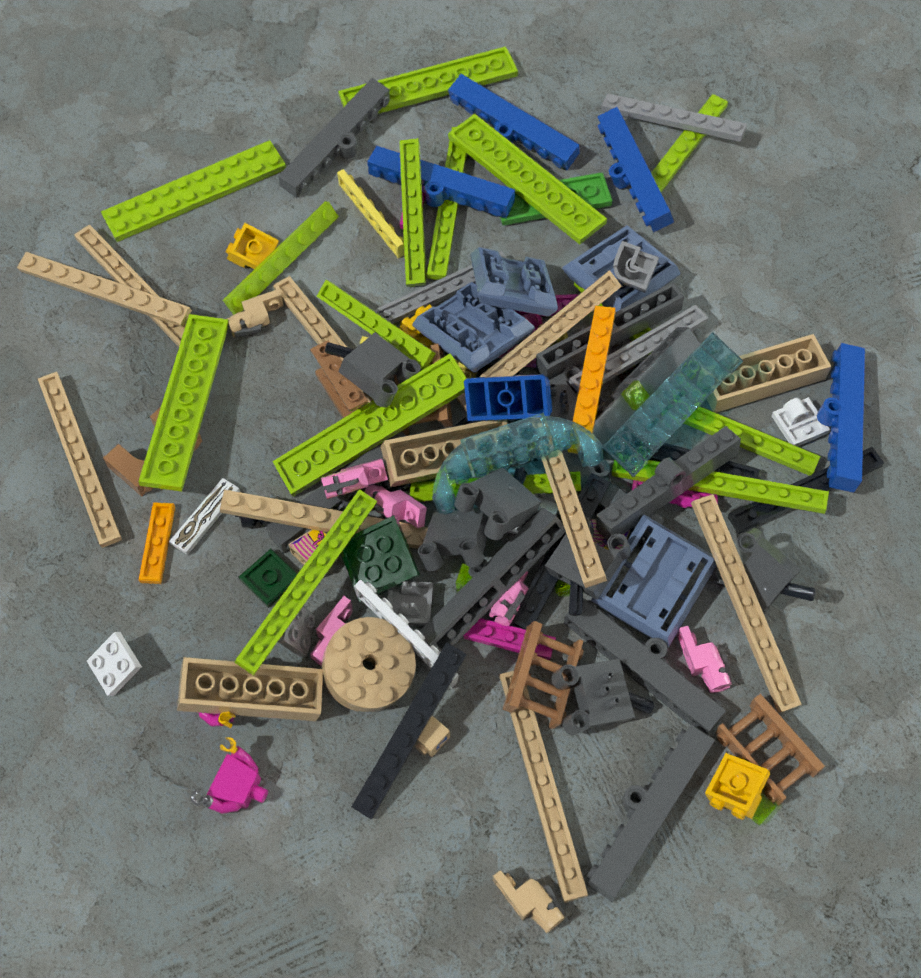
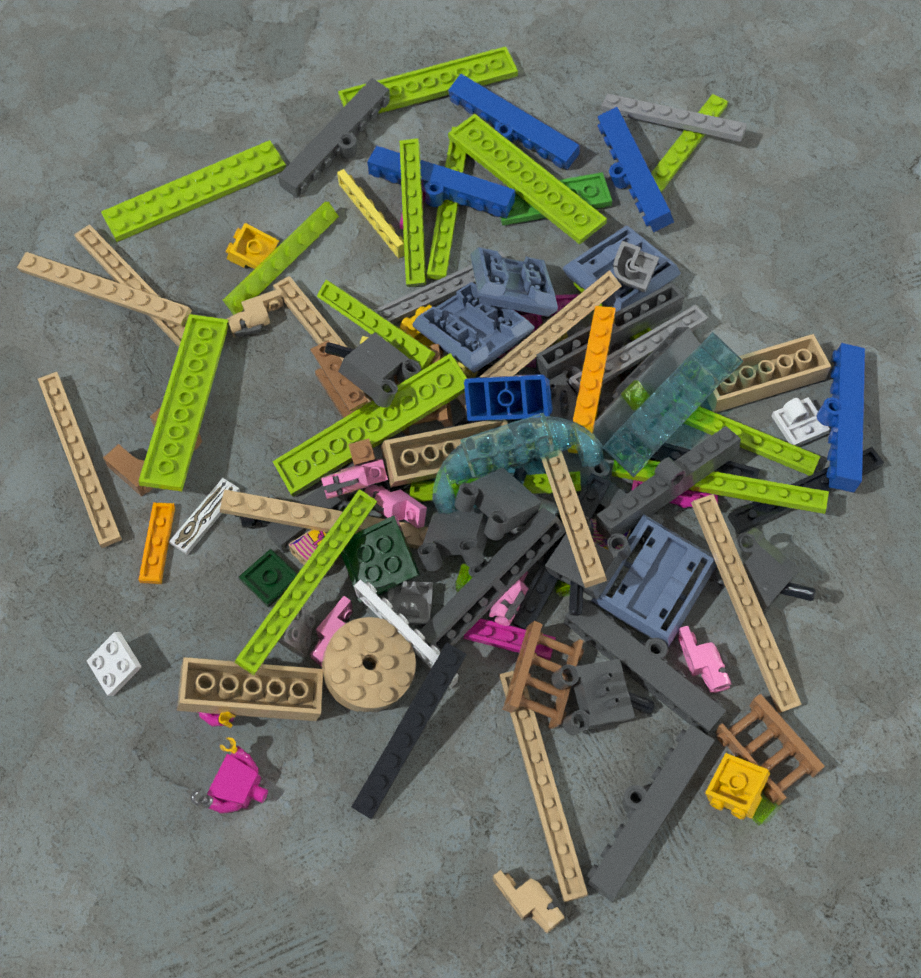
(362, 452): none -> medium nougat brick
(432, 738): tan brick -> none

